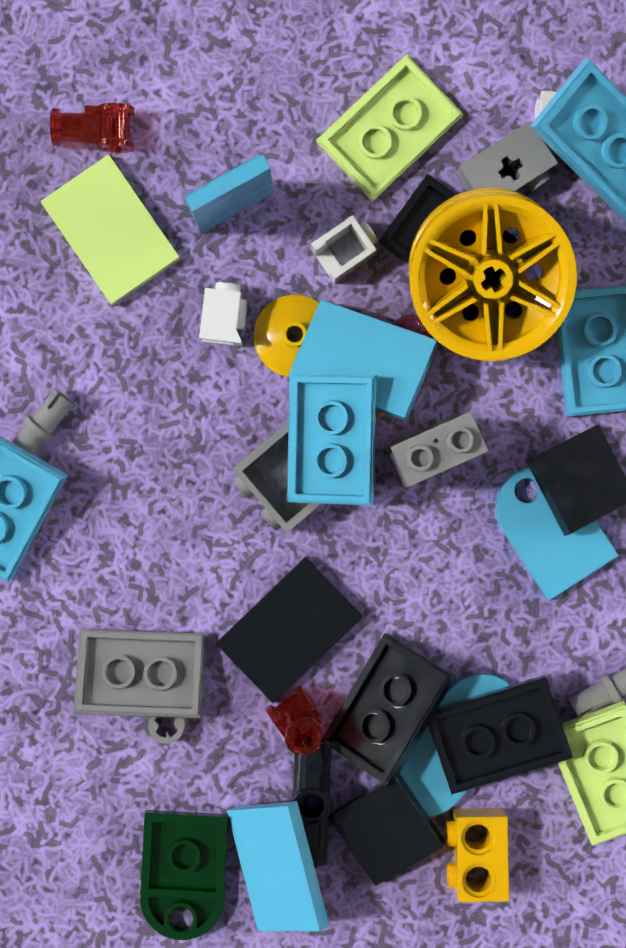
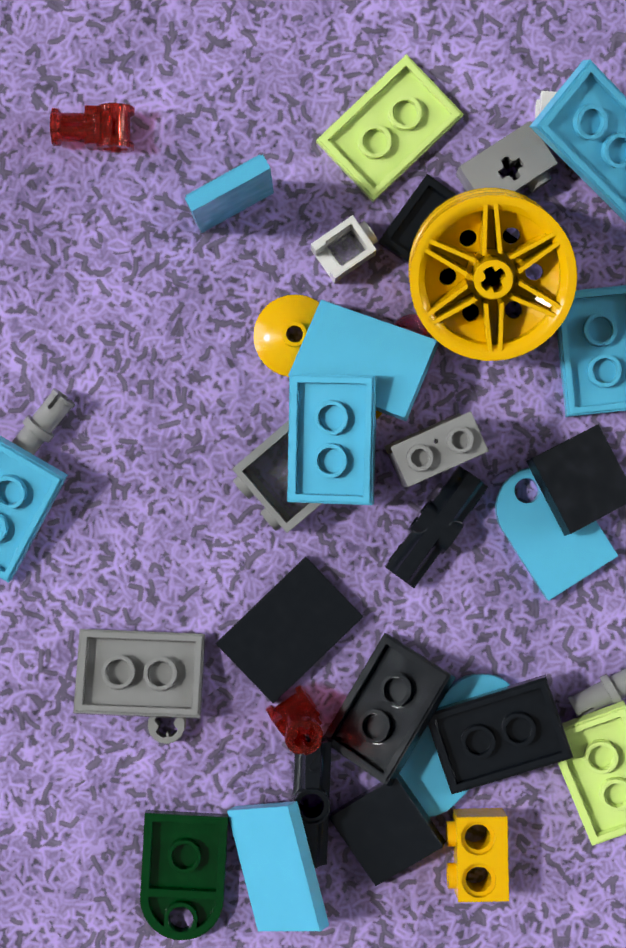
(110, 230): yellowish green tile -> none
(223, 315): white window -> none
(436, 526): none -> black piece

